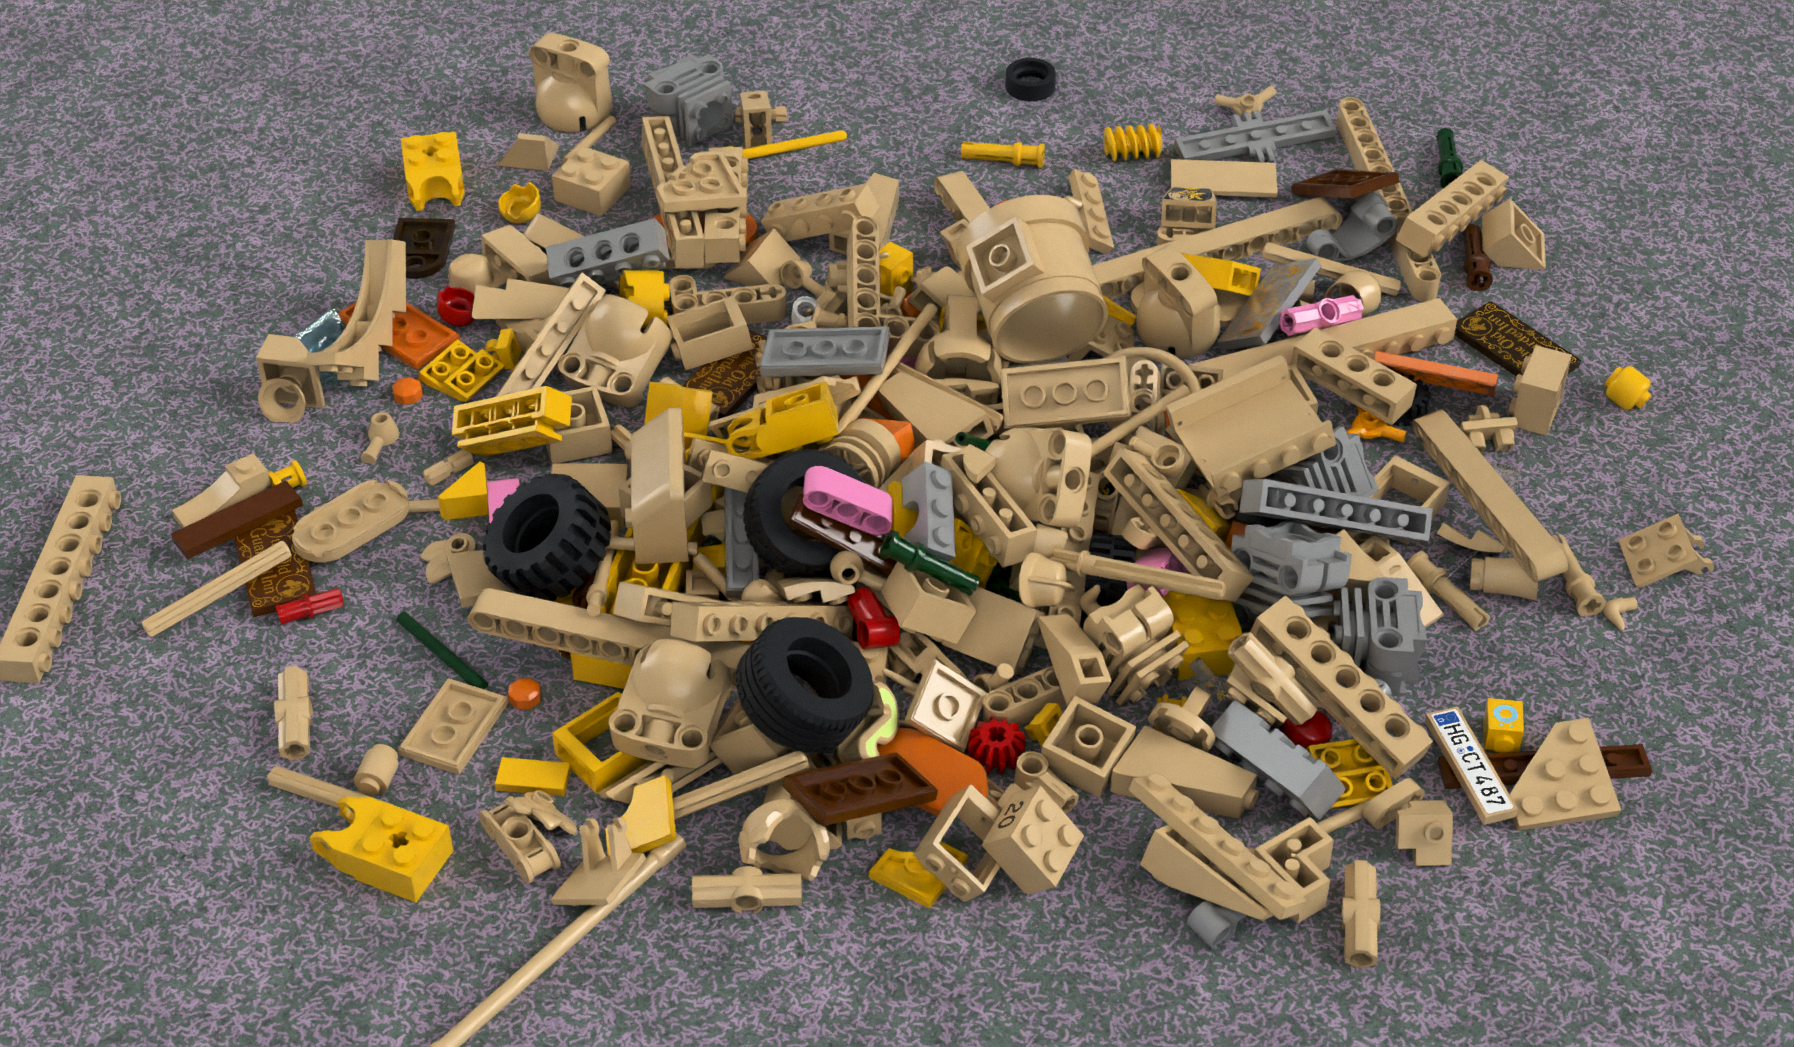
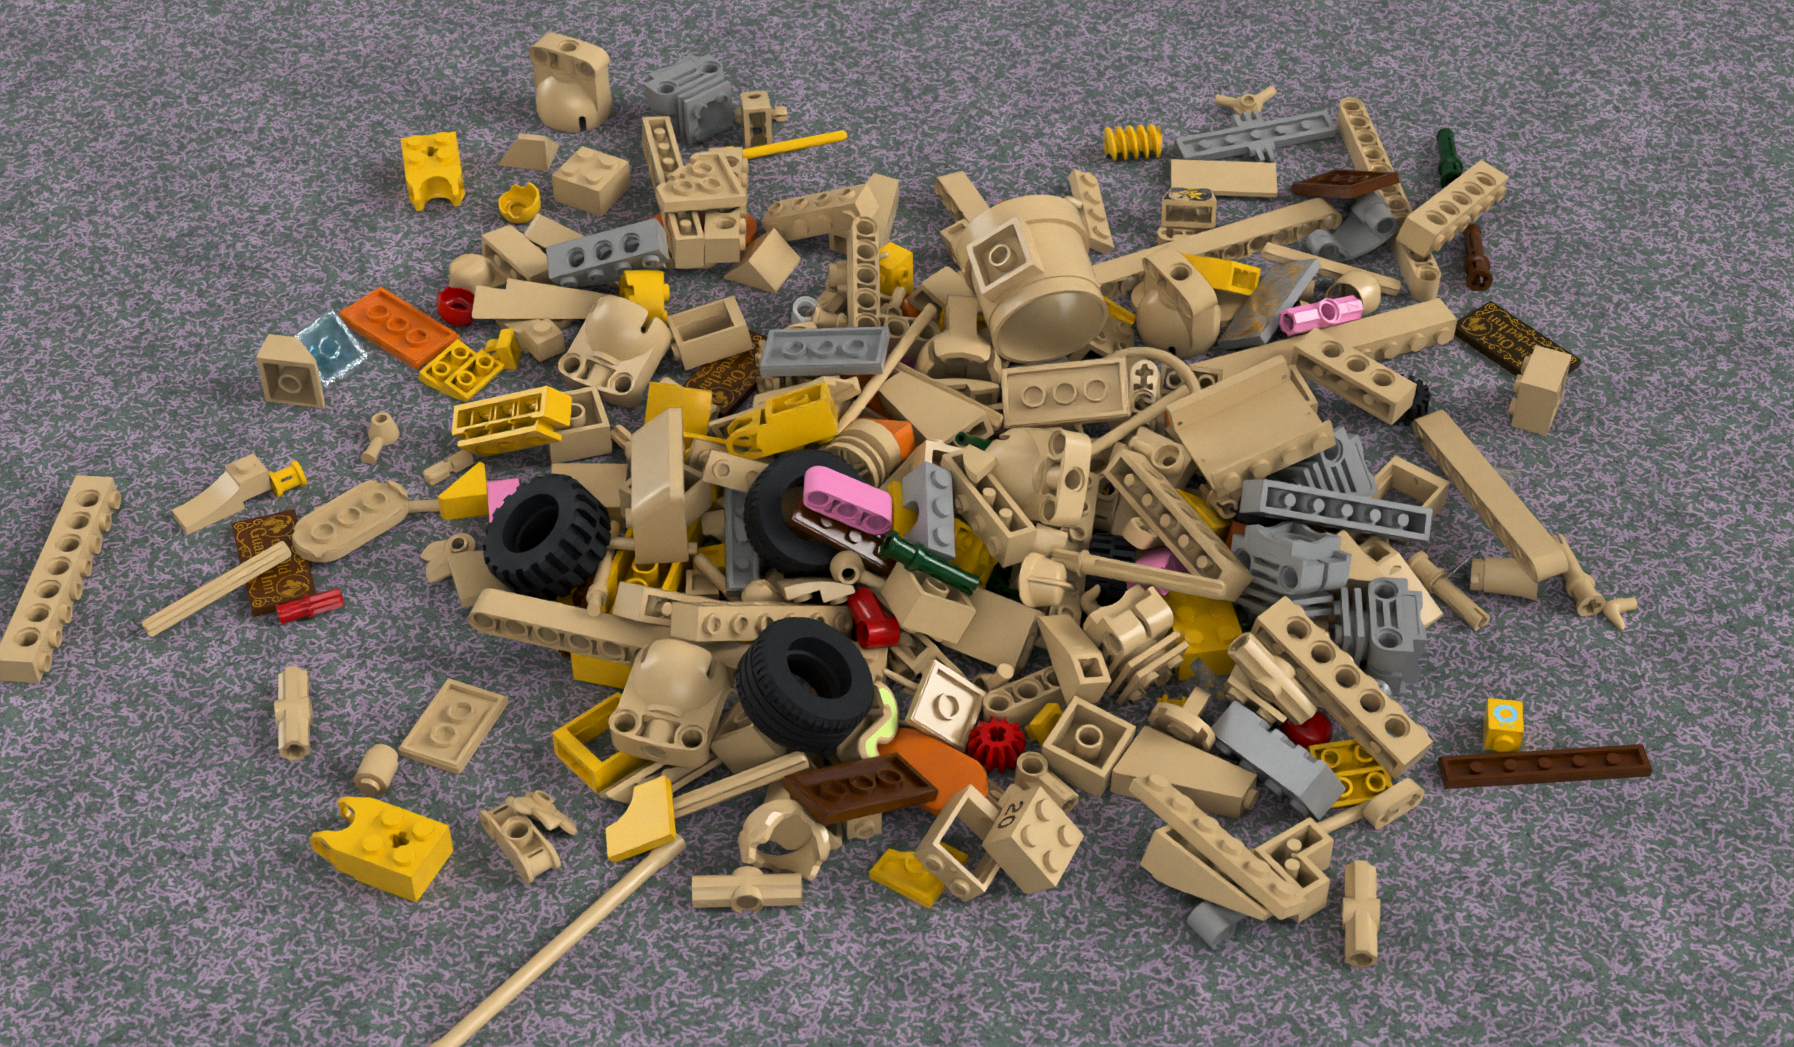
(236, 519): reddish brown tile -> none
(271, 407): tan piece -> none
(310, 787): tan axle -> none
(381, 295): tan arch -> none
(407, 390): orange tile -> none
(426, 244): dark brown tile -> none
(441, 651): dark green bar -> none
(524, 693): orange tile -> none
(532, 775): yellow tile -> none
(554, 337): tan plate -> none
(593, 136): tan bar -> none
(600, 876): tan plate -> none
(756, 302): tan beam -> none
(800, 273): tan bar -> none
(922, 275): tan axle -> none
(1016, 153): yellow pin -> none
(1030, 90): black tyre -> none
(1371, 427): light orange piece -> none
(1427, 831): tan brick -> none
(1440, 373): orange tile -> none
(1471, 765): tile -> none
(1481, 541): tan slope -> none
(1489, 426): tan hips -> none
(1512, 238): tan slope -> none
(1565, 780): tan plate -> none
(1628, 388): yellow head -> none
(1662, 551): tan plate -> none

